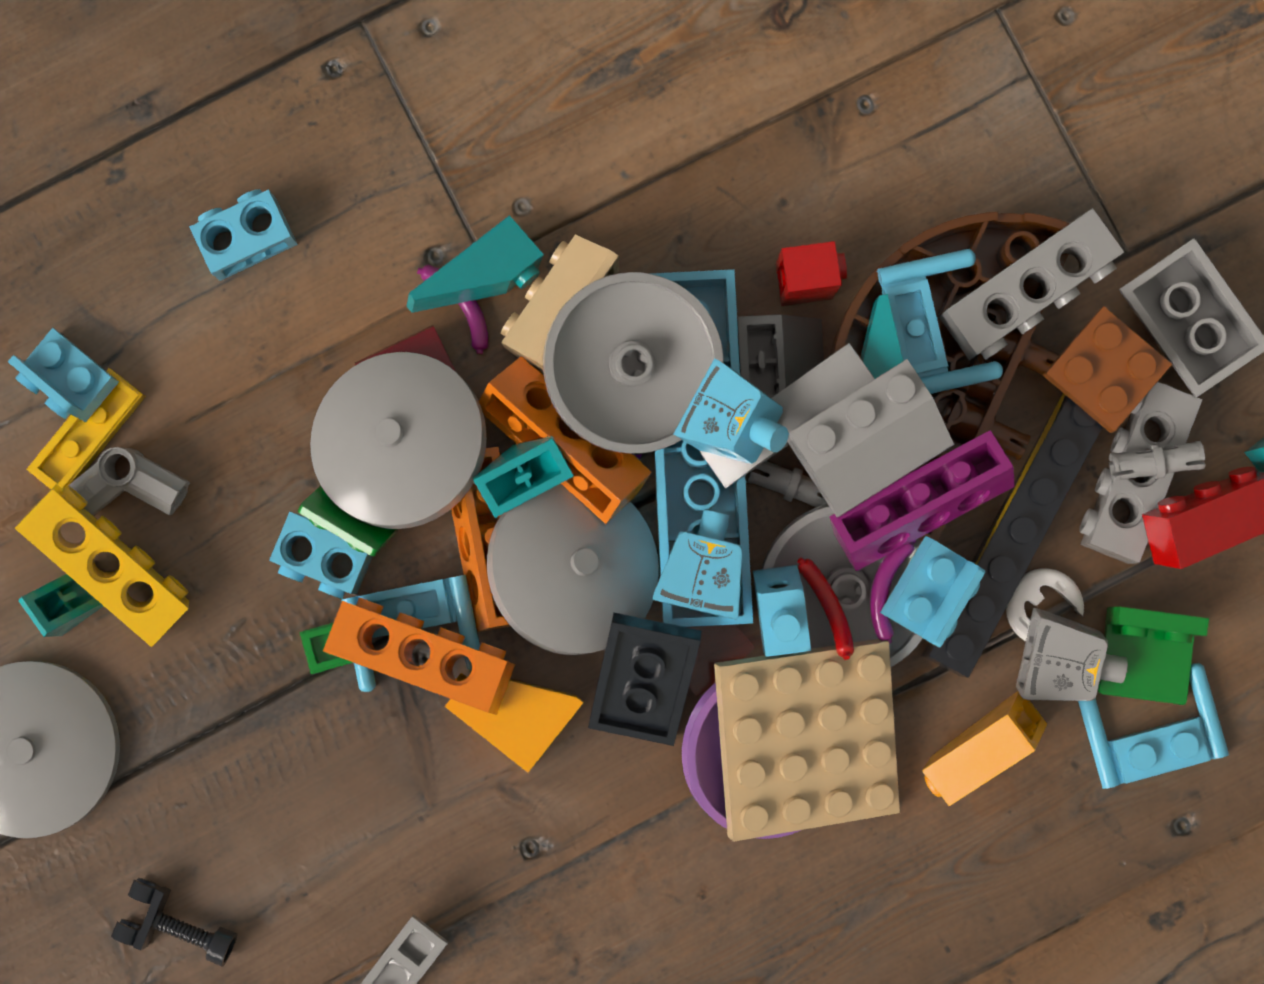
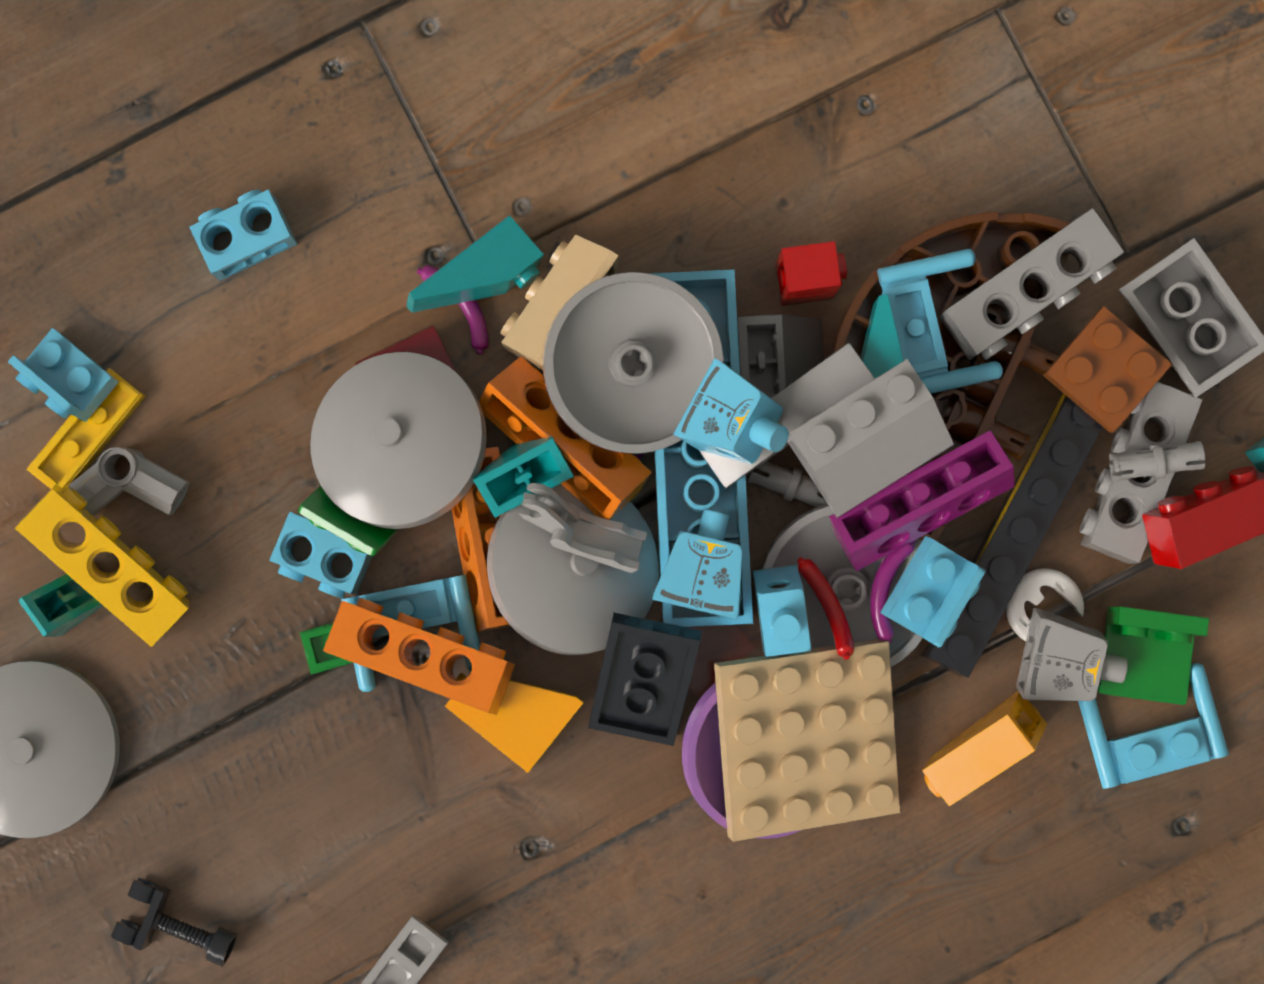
(581, 532): none -> light grey arm

